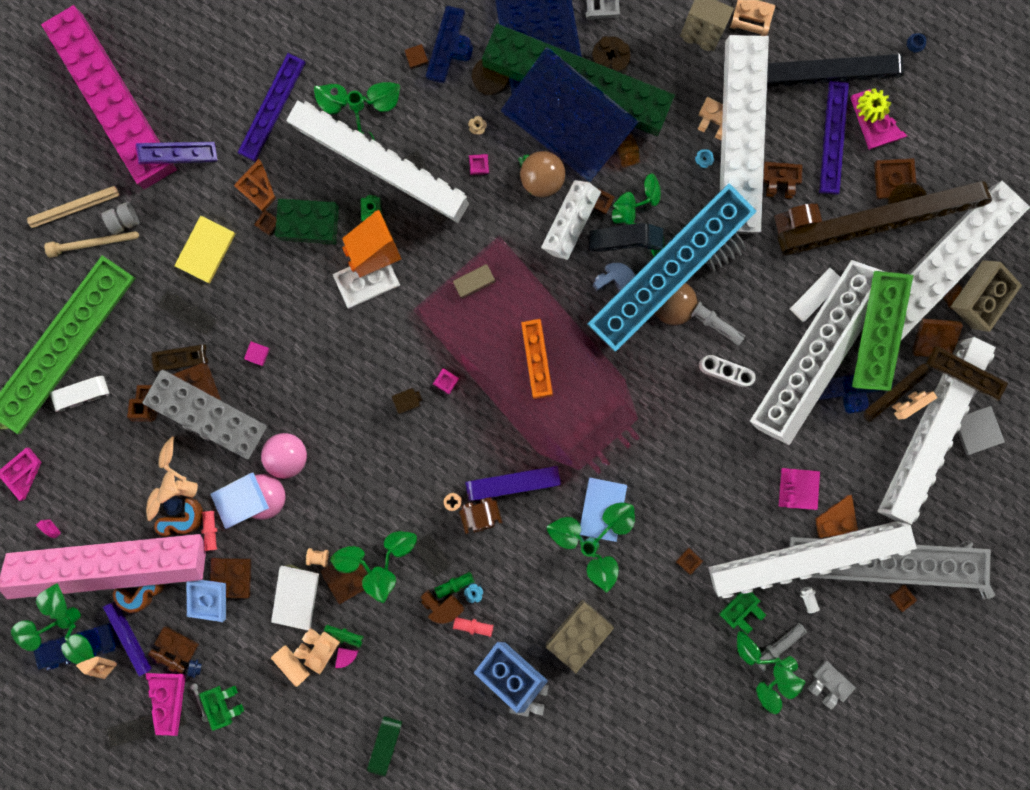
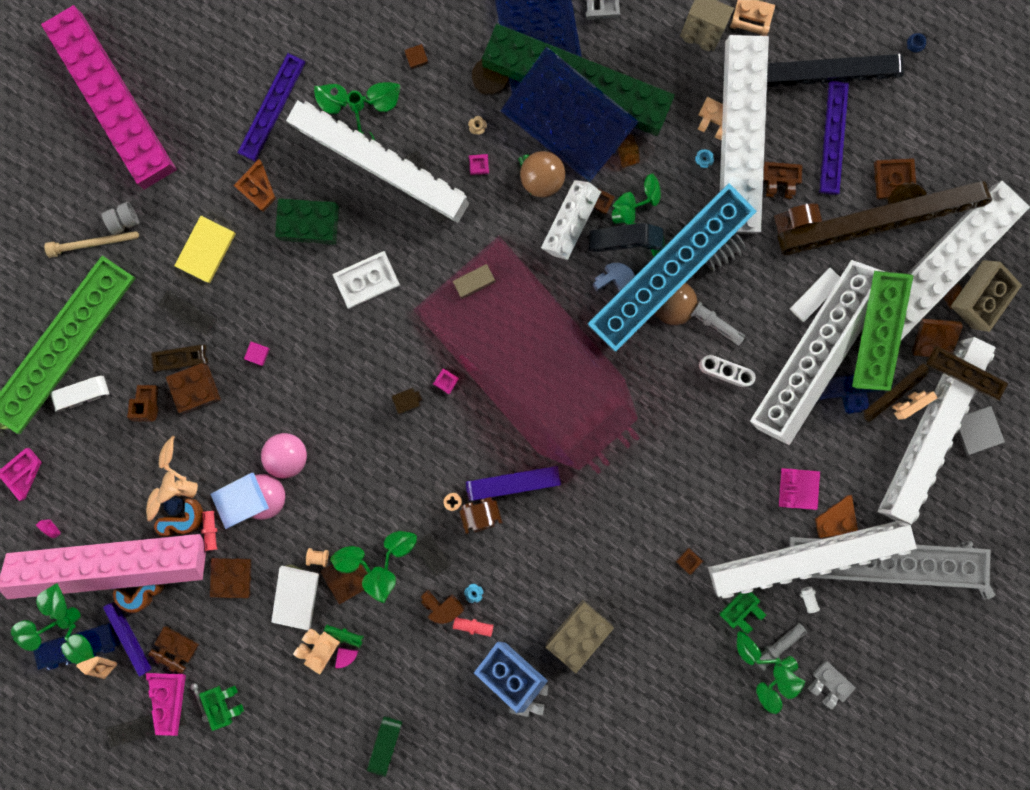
(73, 207): tan axle -> none
(176, 152): dark purple tile -> none
(194, 668): dark blue plate -> none
(204, 414): light grey bracket -> none
(206, 600): light blue tile -> none
(266, 223): reddish brown tile -> none
(290, 666): light nougat slope -> none
(369, 206): green brick -> none
(370, 246): orange slope -> none
(449, 45): clear blue plate -> none
(454, 585): green pin -> none
(537, 359): orange plate -> none
(598, 498): light blue tile -> none
(602, 570): green plant -> none
(612, 48): dark brown brick -> none
(881, 105): neon yellow gear -> none
(881, 131): dark pink wing -> none
(903, 598): reddish brown tile -> none

